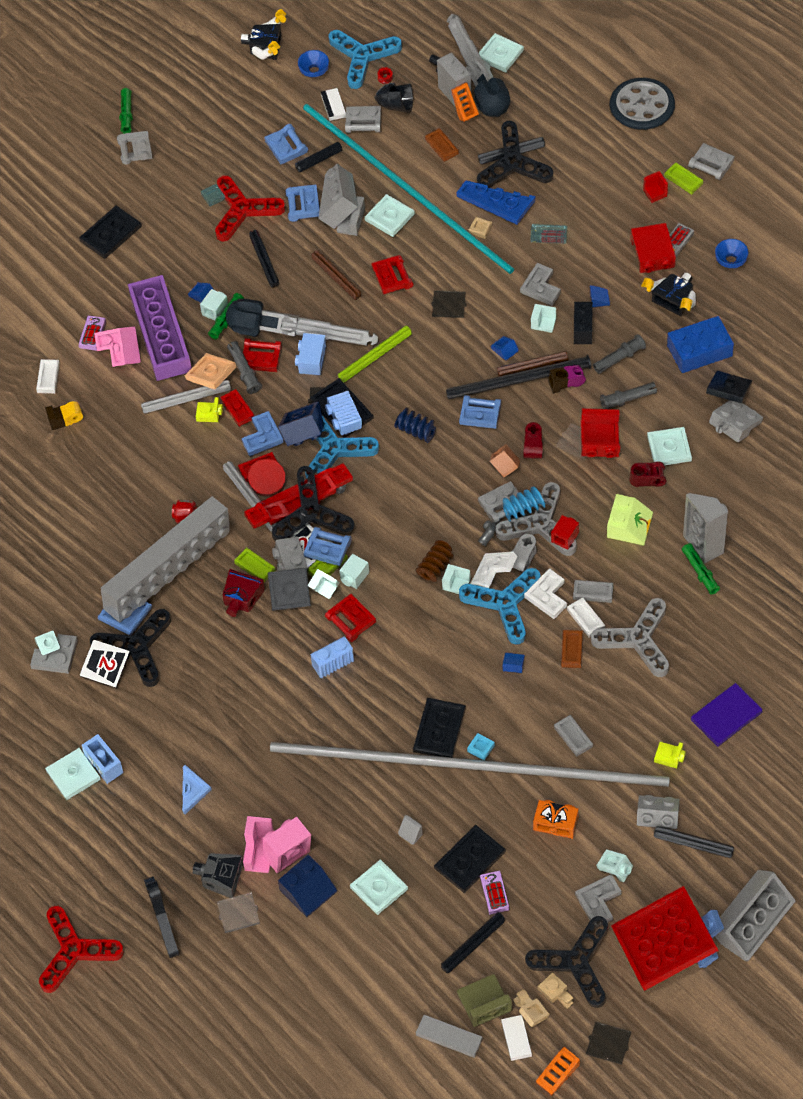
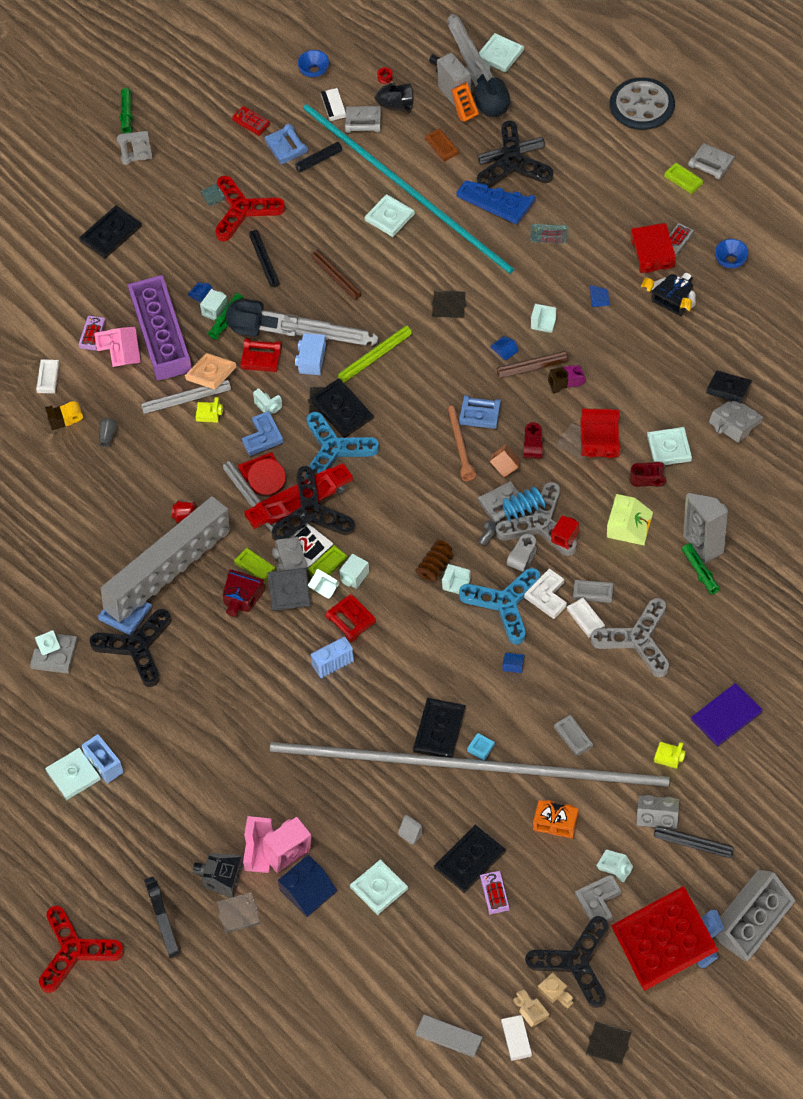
(105, 664): tile -> none
(106, 431): none -> dark grey cone
(193, 789): light blue tile -> none
(237, 407): red plate -> none
(247, 374): dark grey pin -> none
(251, 120): none -> tile
(266, 38): torso -> none
(266, 404): none -> light aqua bracket
(302, 424): dark blue slope -> none
(309, 202): medium blue plate -> none
(324, 550): medium blue plate -> none
(337, 196): light grey wedge -> none
(344, 413): light blue brick -> none
(353, 221): light grey panel -> none
(358, 49): dark azure piece -> none
(386, 277): red plate -> none
(415, 426): dark blue piece -> none
(467, 471): none -> nougat piece
(473, 942): black axle -> none
(480, 227): tan tile -> none
(484, 1000): olive bracket -> none
(492, 564): white plate -> none
(513, 379): black axle -> none
(537, 286): light grey plate -> none
(564, 1053): orange slope -> none
(571, 649): dark orange tile -> none
(583, 322): black brick -> none
(619, 398): dark grey pin -> none
(625, 350): dark grey pin -> none
(655, 186): red panel -> none
(700, 344): blue brick -> none

